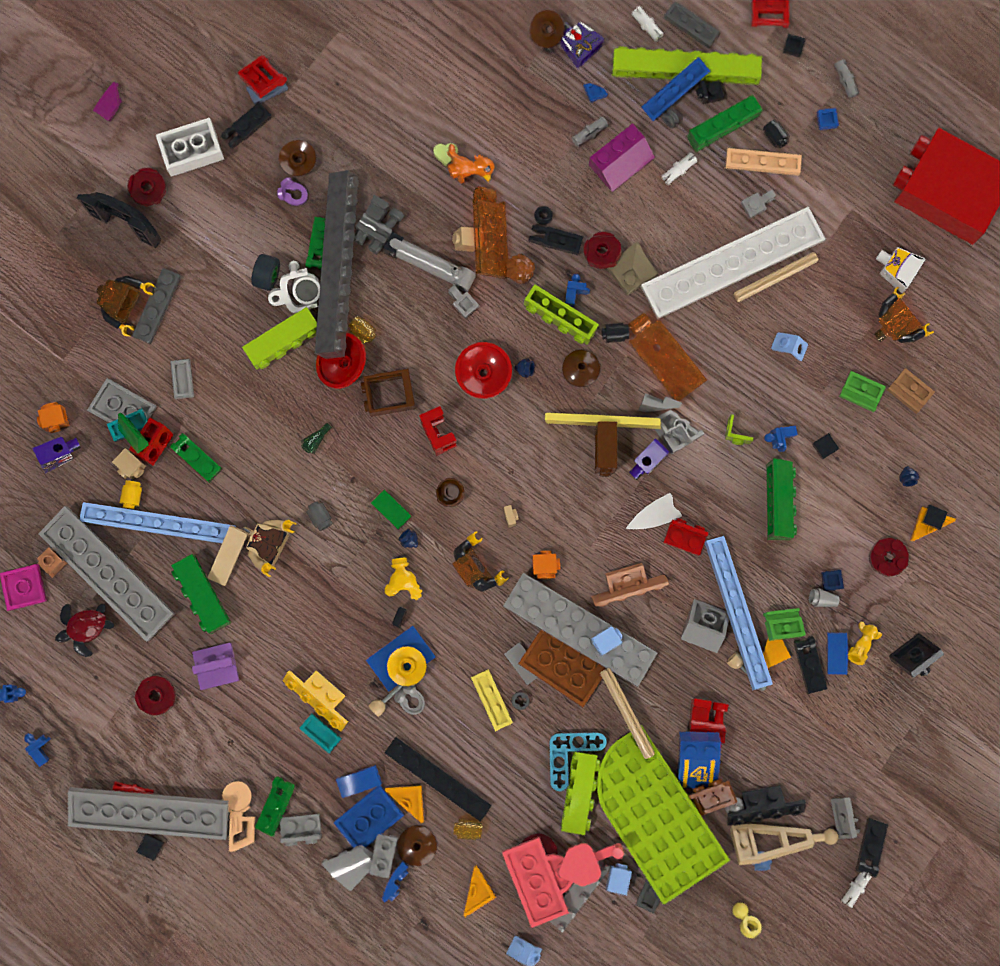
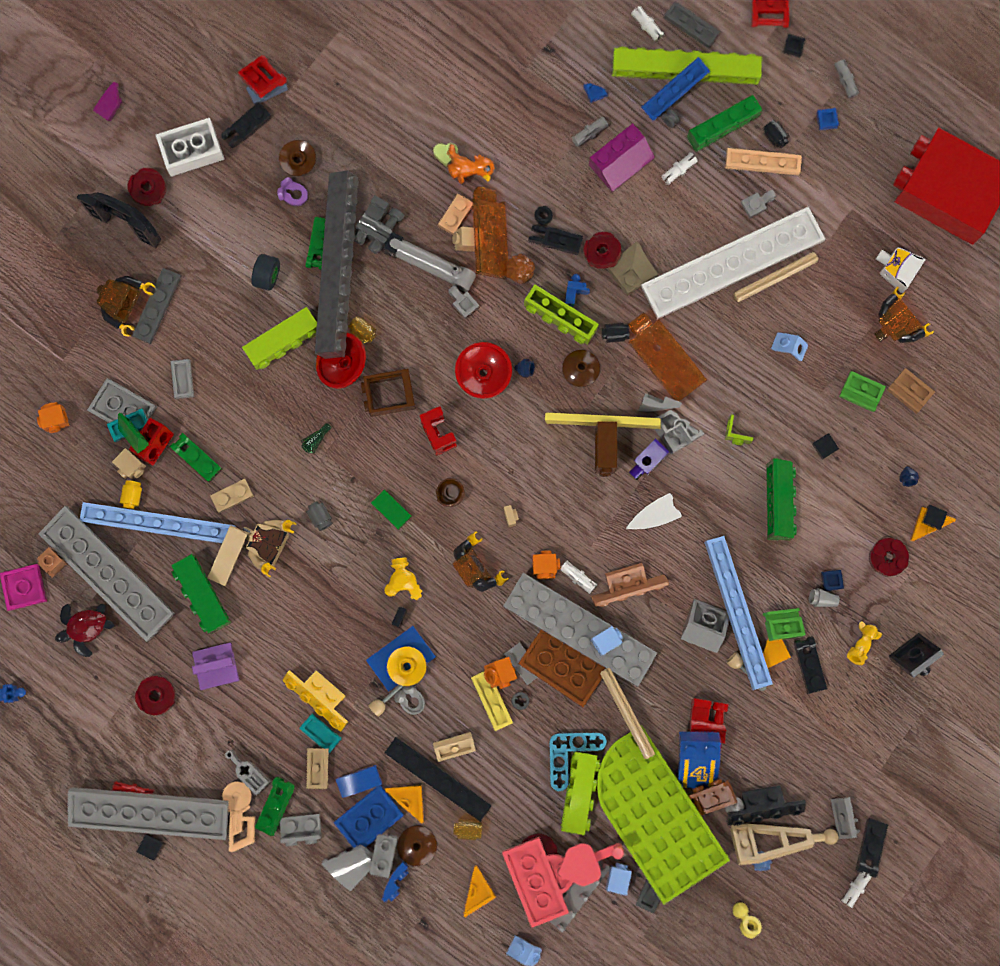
(34, 748): blue piece -> none
(48, 455): dark purple torso -> none
(231, 496): none -> tan plate
(255, 780): none -> light grey piece
(305, 289): white piece -> none
(317, 768): none -> tan plate
(409, 539): dark blue plate -> none
(454, 747): none -> tan plate
(455, 214): none -> light nougat plate
(500, 673): none -> orange brick
(539, 27): reddish brown dish -> none
(578, 577): none -> white pin
(580, 43): torso -> none
(685, 537): red bracket -> none
(710, 92): black bracket -> none
(778, 435): blue piece -> none
(837, 653): blue slope -> none

